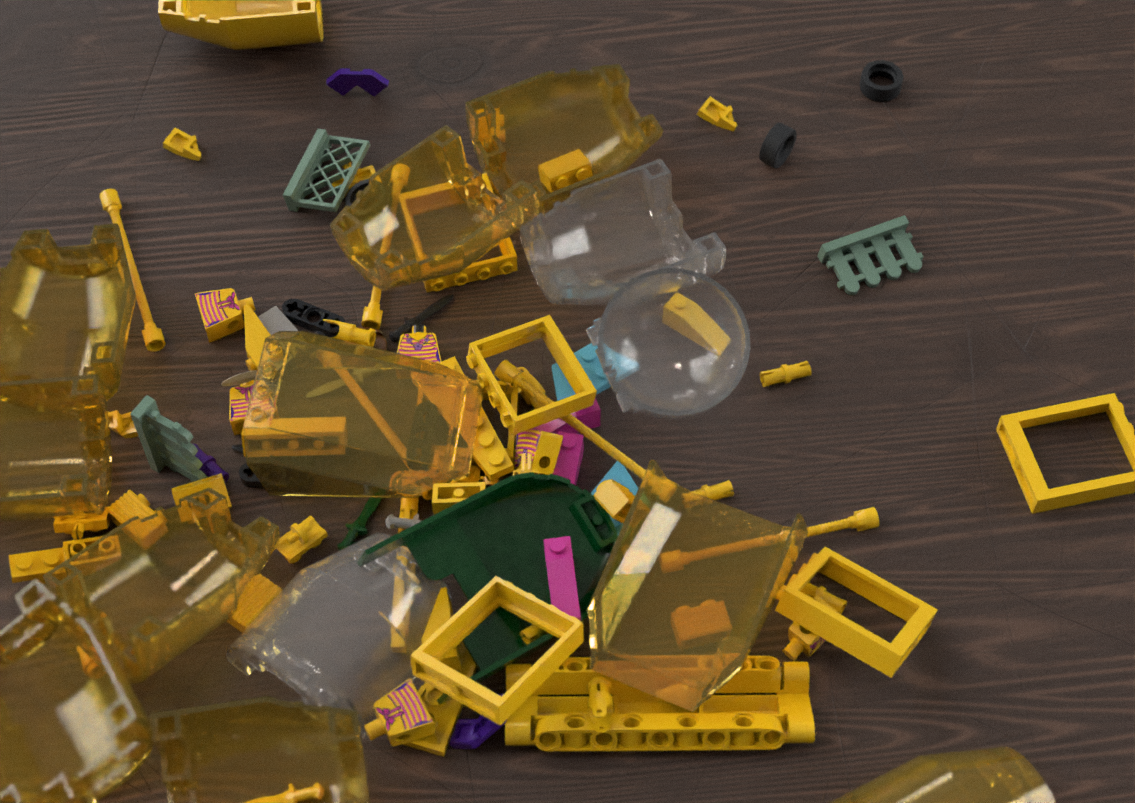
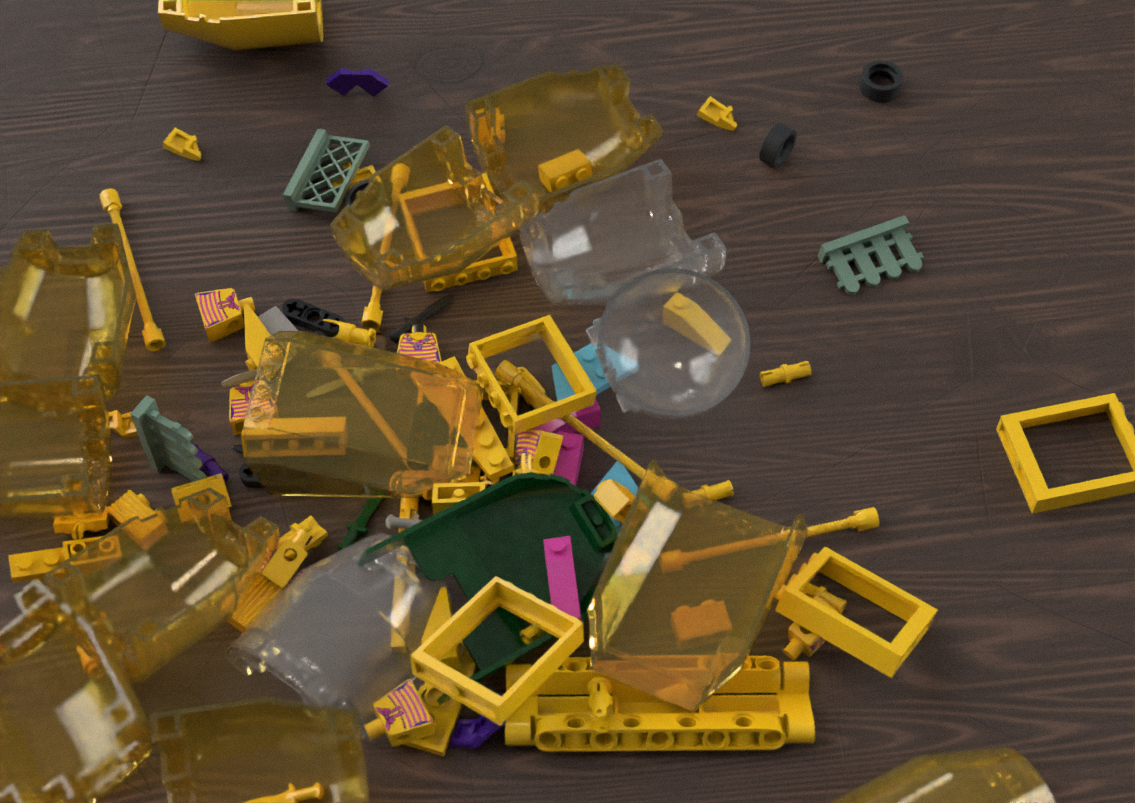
(280, 570): none -> yellow torso

